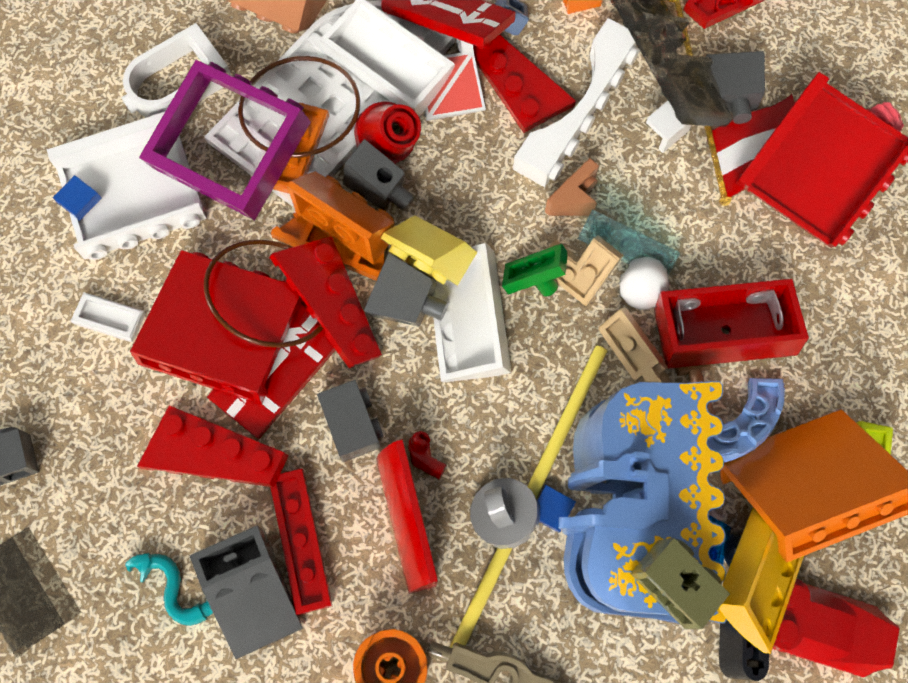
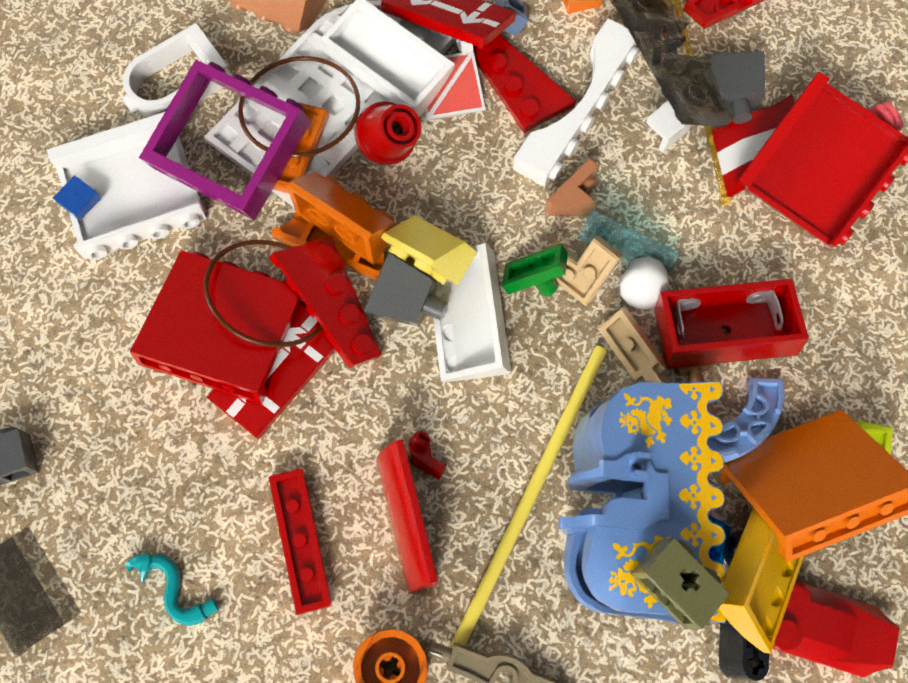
(108, 317): white tile -> none
(210, 451): red wing -> none
(246, 591): dark grey slope -> none
(349, 420): dark grey brick -> none
(376, 178): dark grey torso -> none
(505, 513): light grey tile -> none
(552, 506): blue tile -> none

